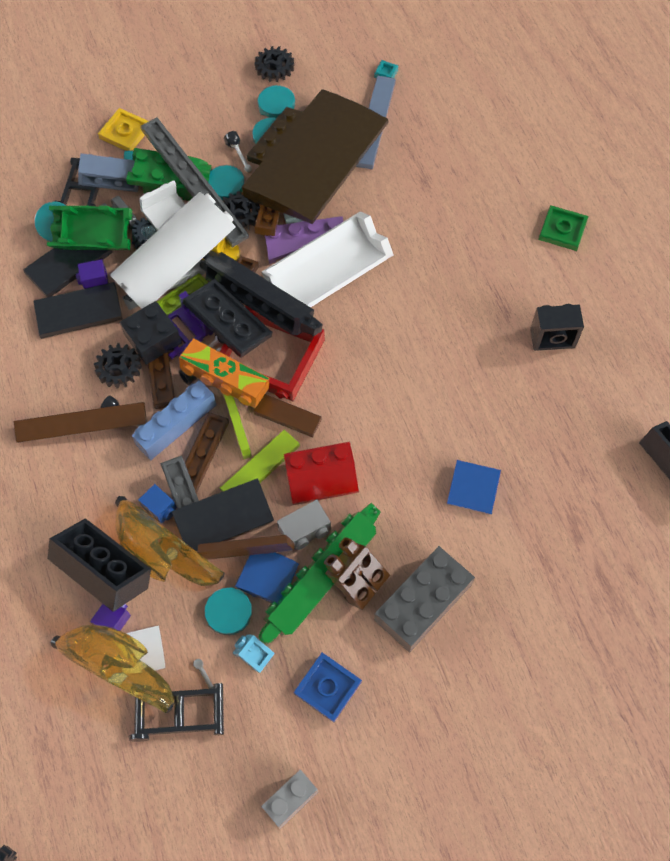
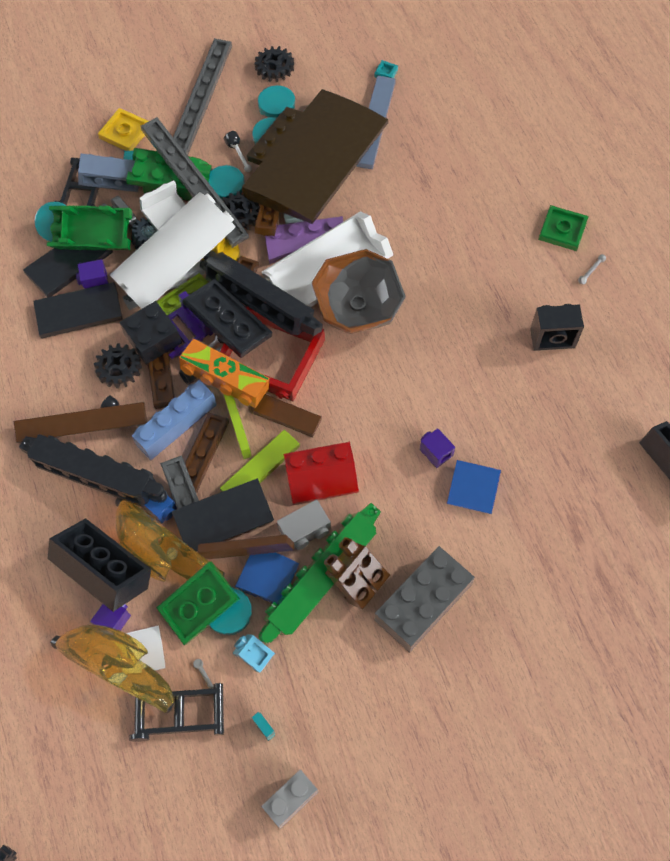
(93, 470): none -> black hinge
(197, 603): none -> green tile
(202, 94): none -> dark grey tile
(263, 725): none -> teal tile
(327, 687): blue plate -> none
(358, 291): none -> dark grey rock
(436, 447): none -> dark purple brick
(583, 279): none -> light grey hinge

